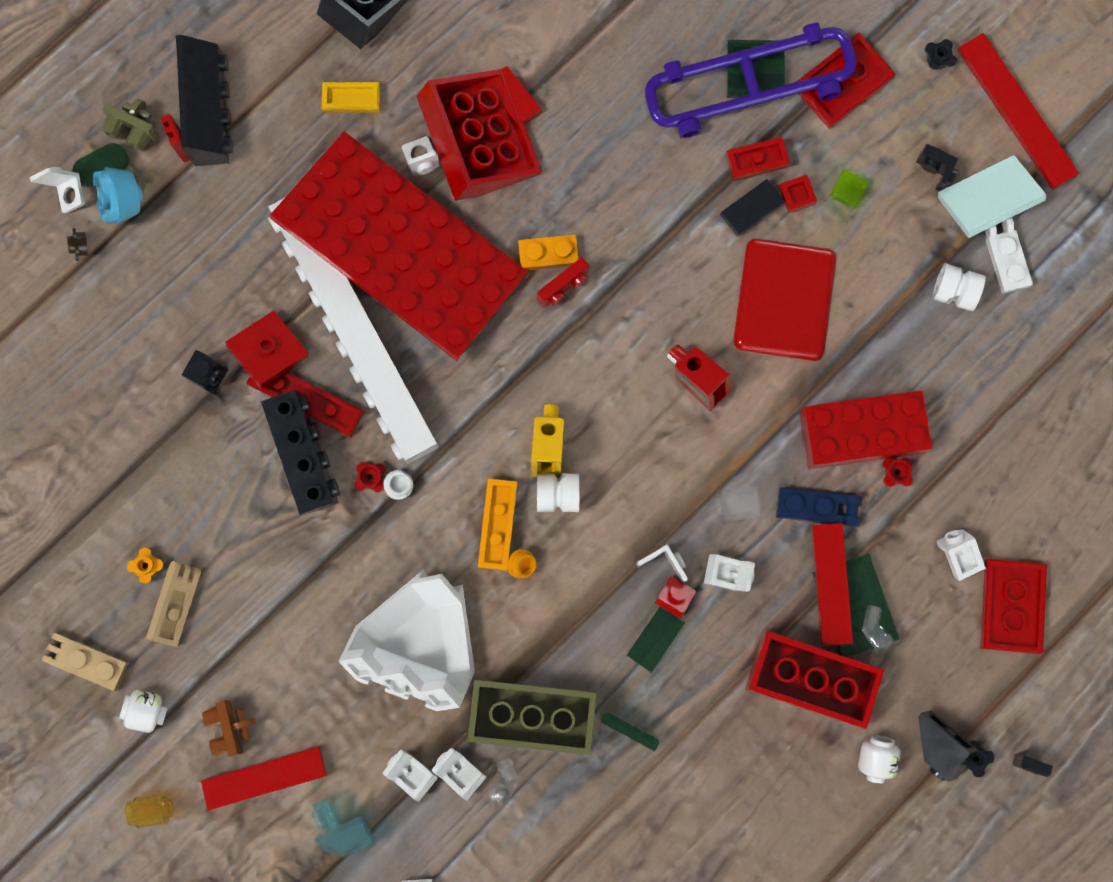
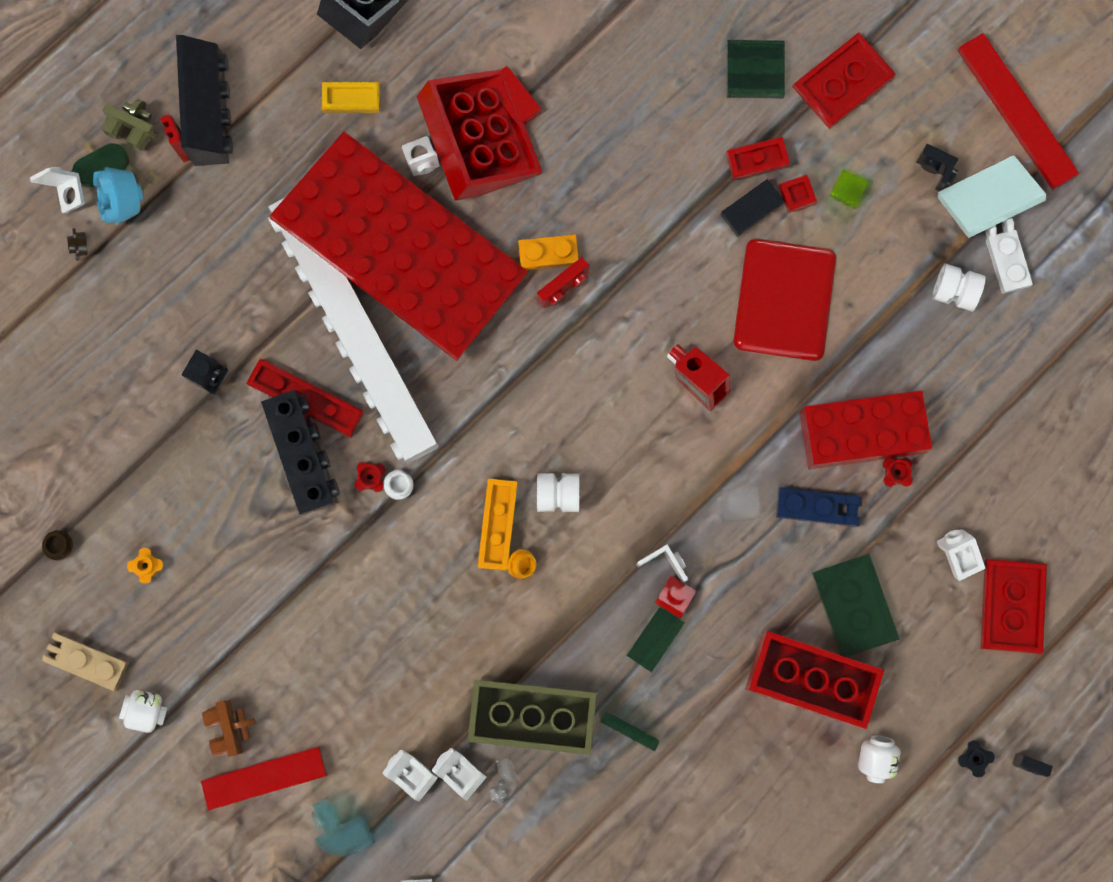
(57, 545): none -> dark brown plate
(149, 810): clear yellow brick -> none
(173, 604): tan hinge -> none
(267, 349): red plate -> none
(416, 644): white panel -> none
(547, 442): yellow torso -> none
(729, 573): white bracket -> none
(826, 85): dark purple bar -> none
(831, 584): red tile -> none
(872, 629): clear arm -> none
(934, 60): black plate -> none
(944, 747): black slope -> none

